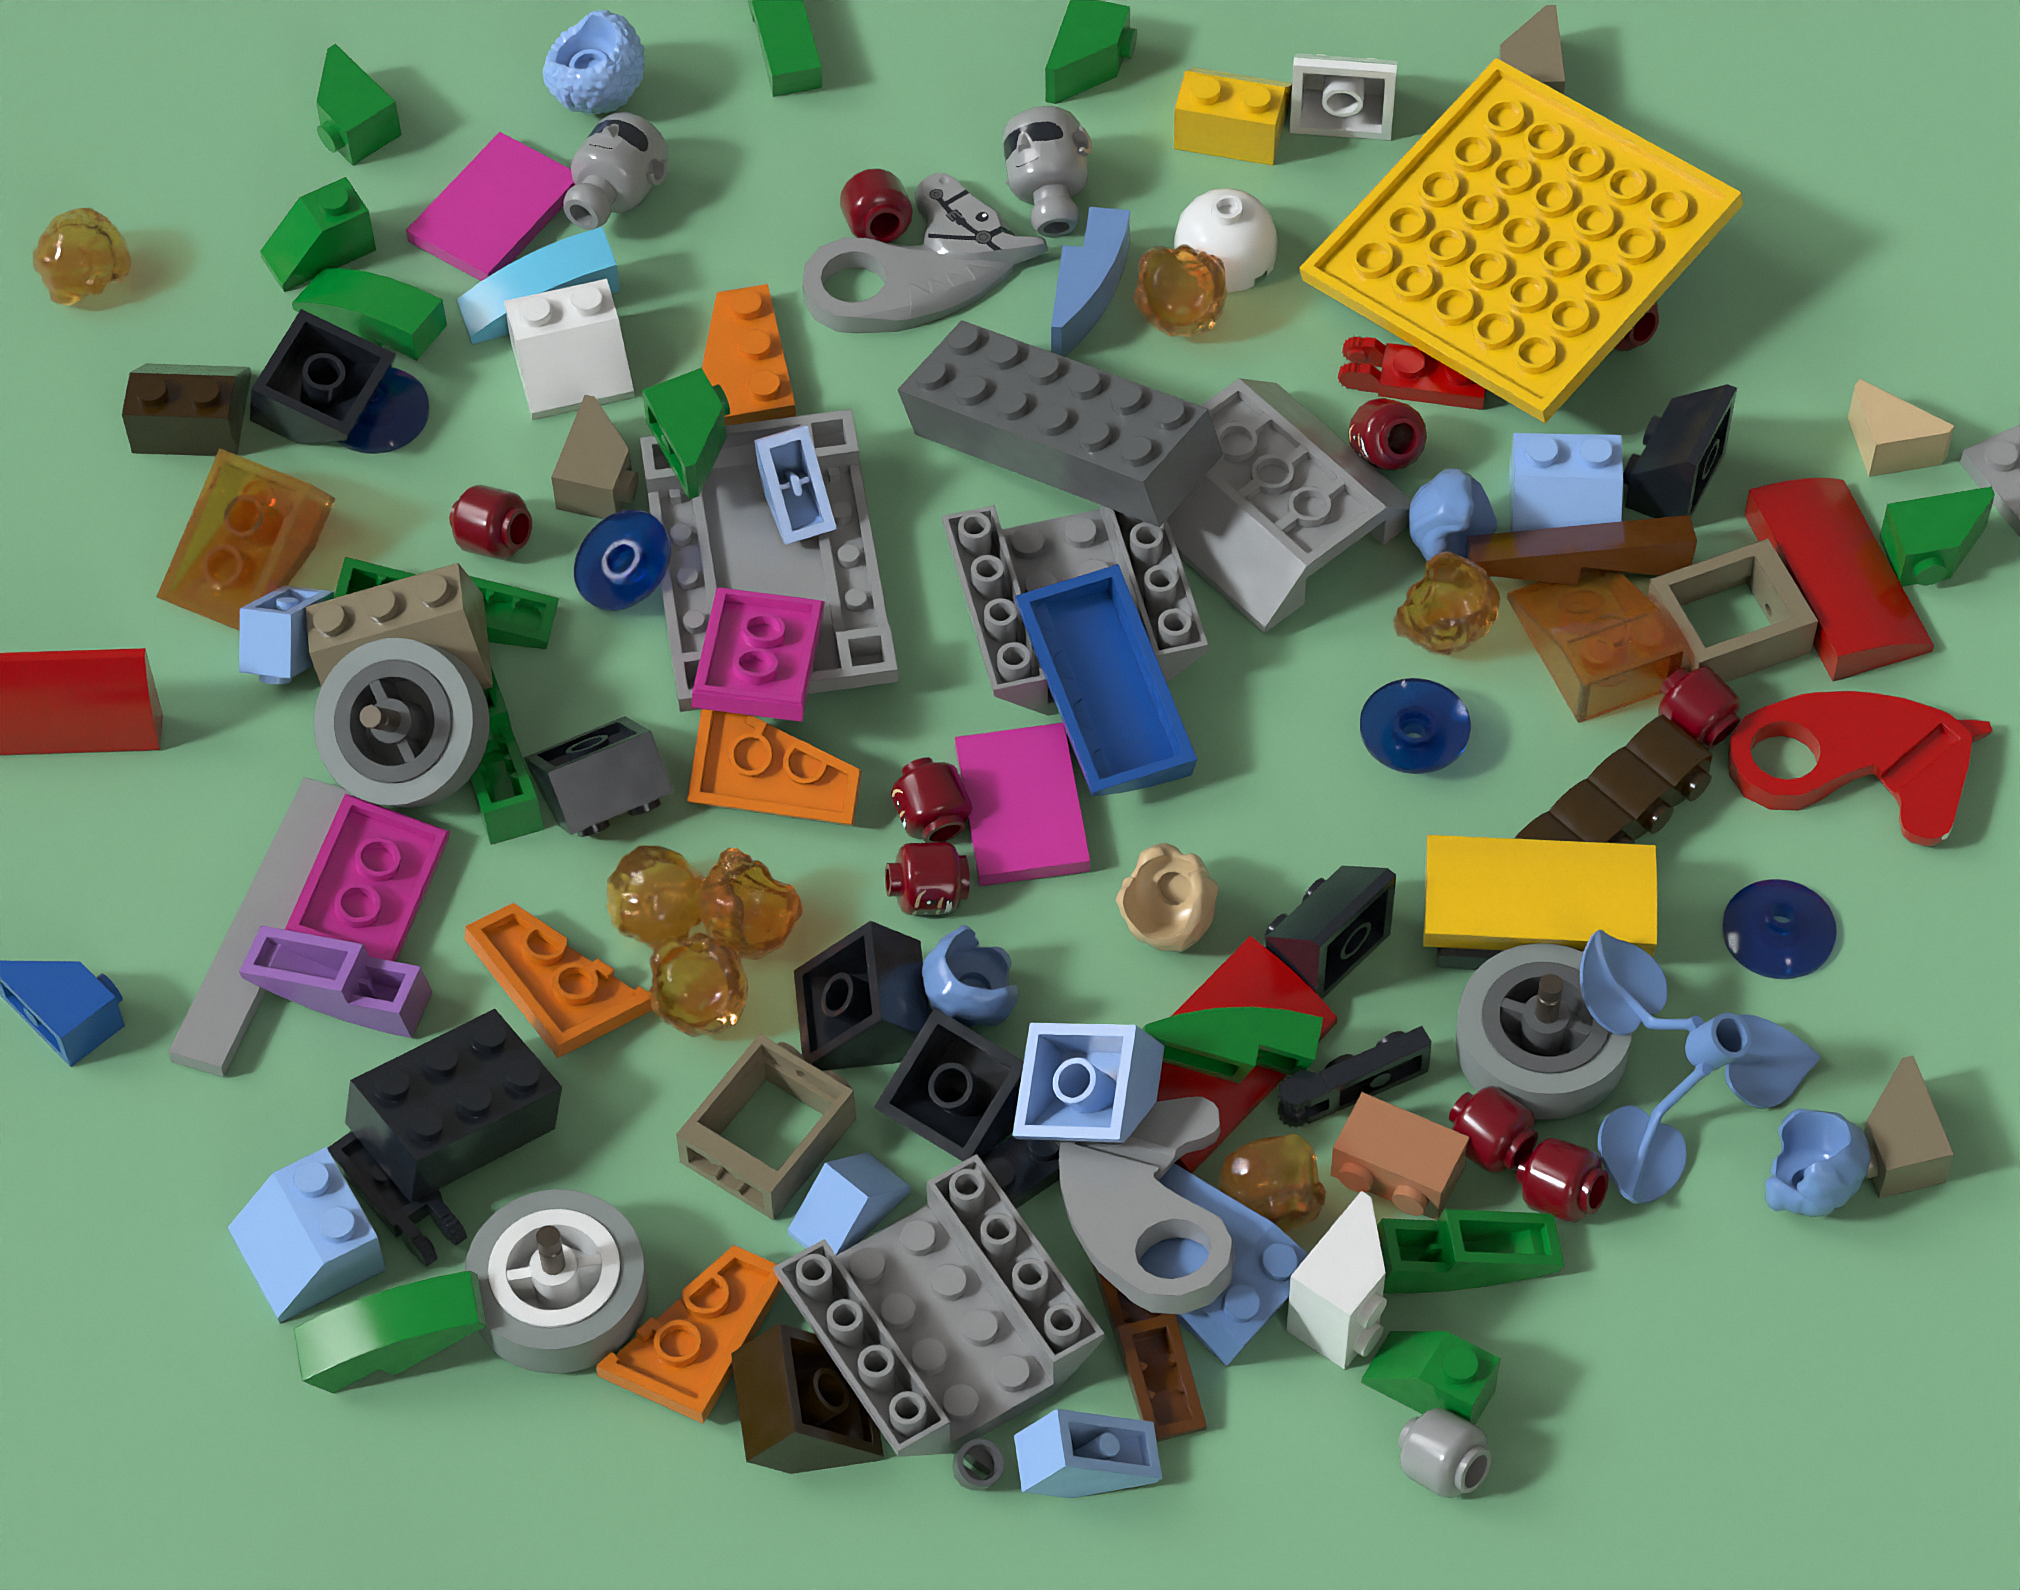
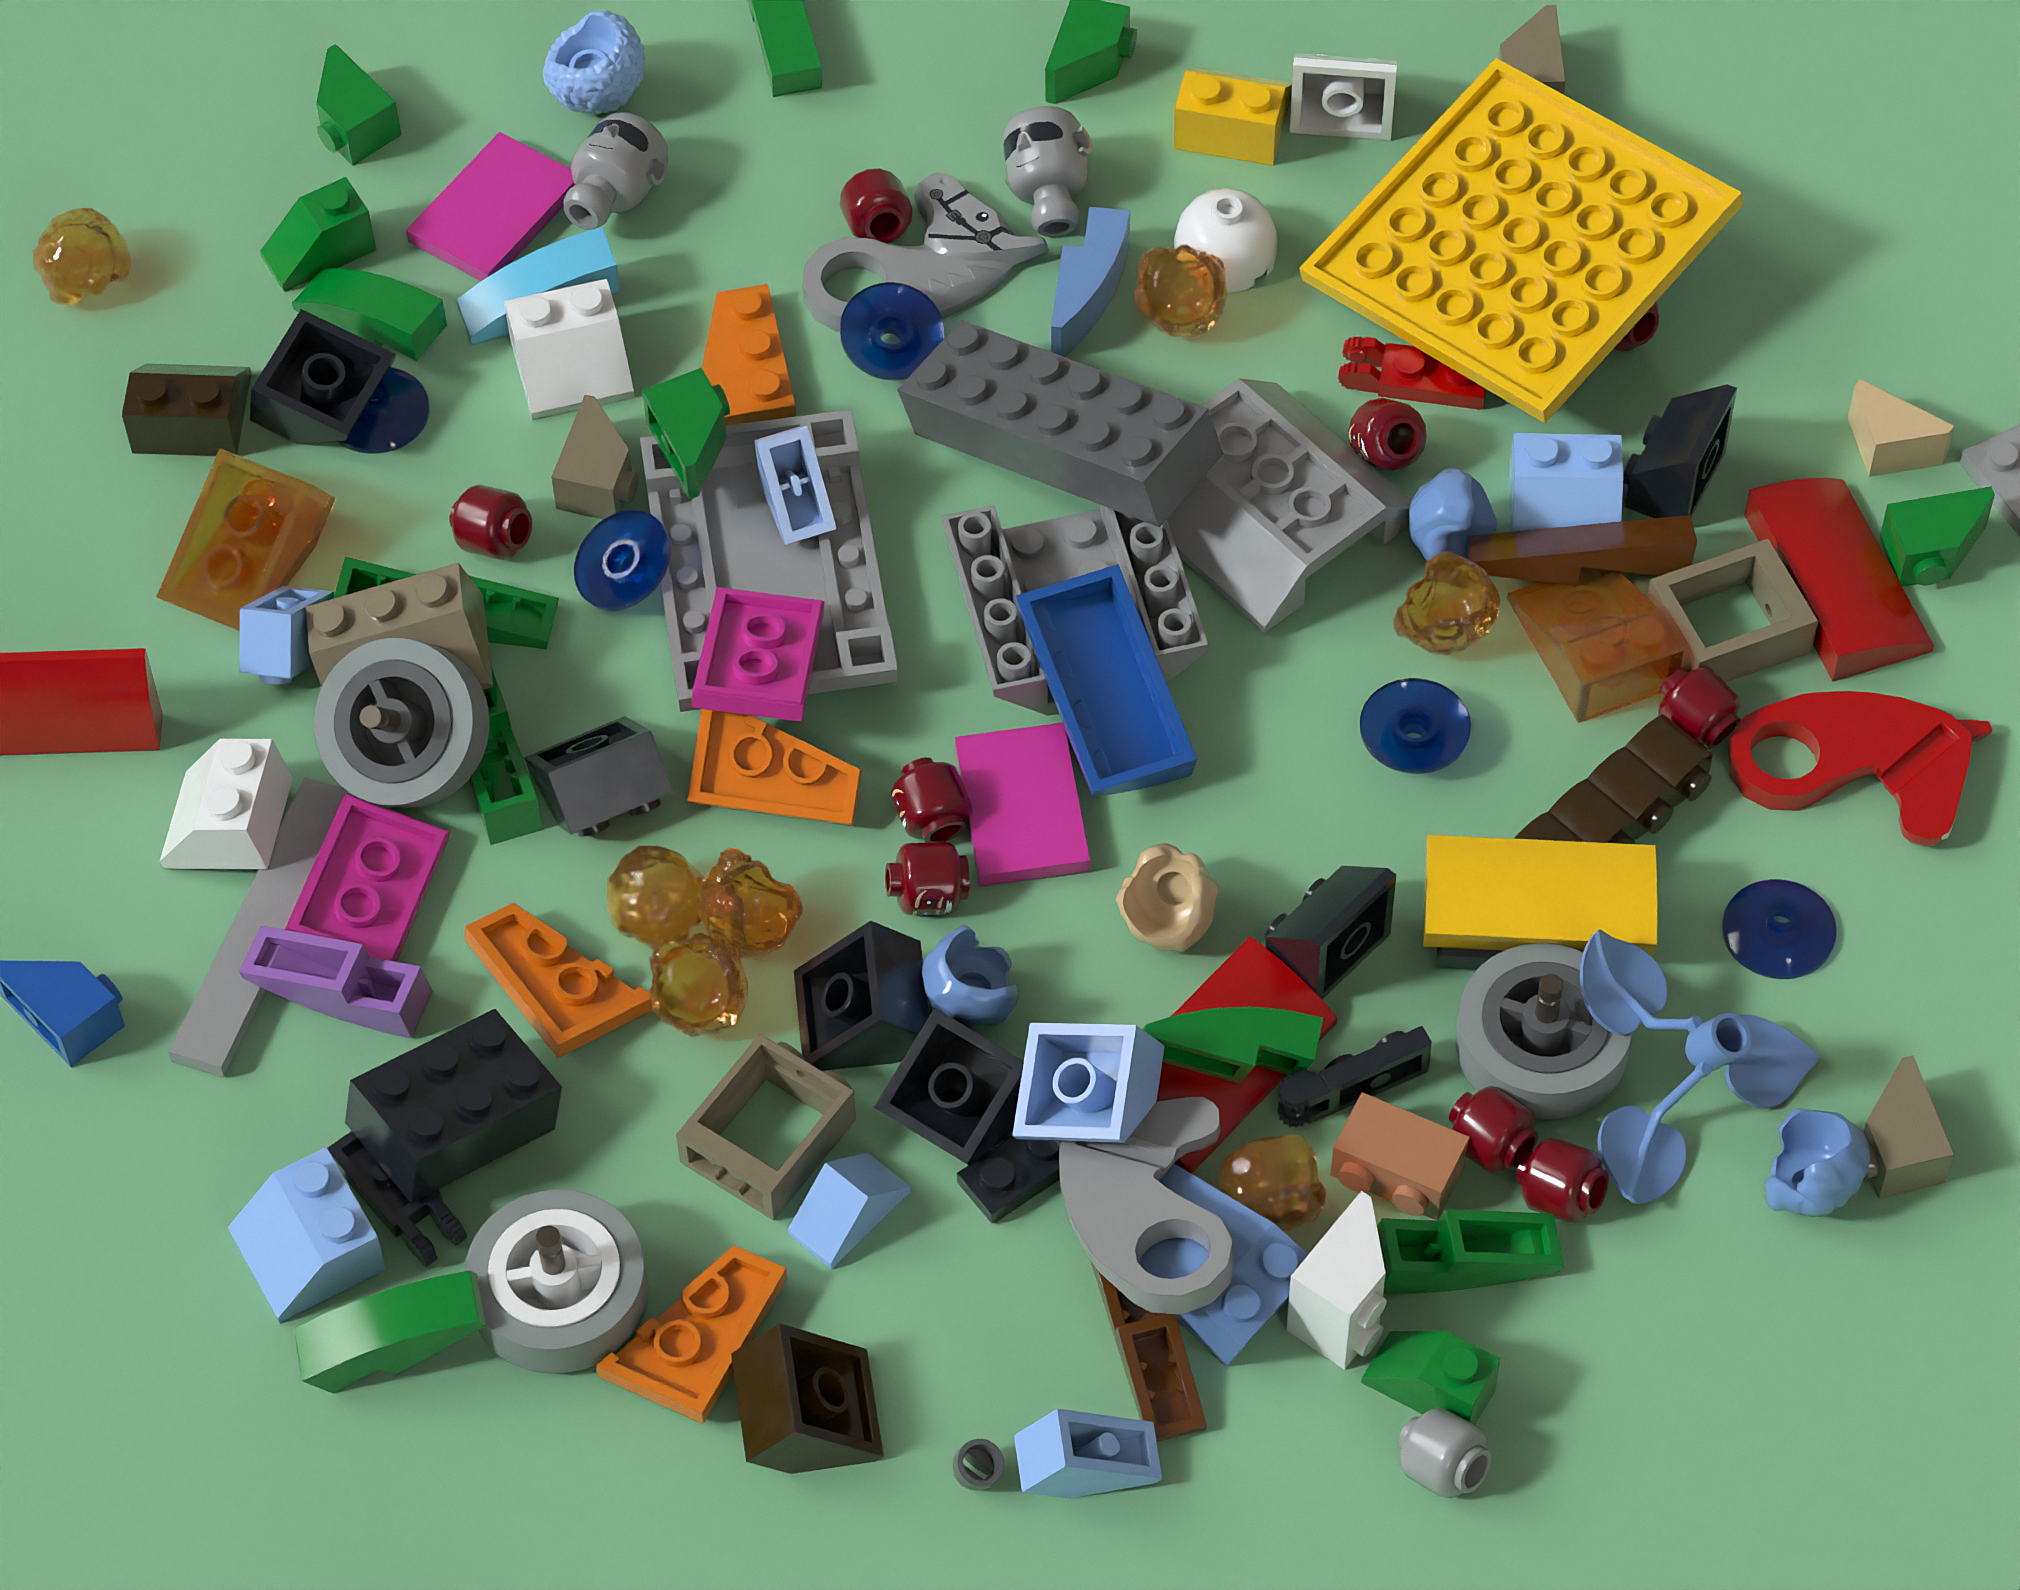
(229, 808): none -> white slope
(896, 311): none -> clear blue dish
(945, 1315): light grey slope -> none

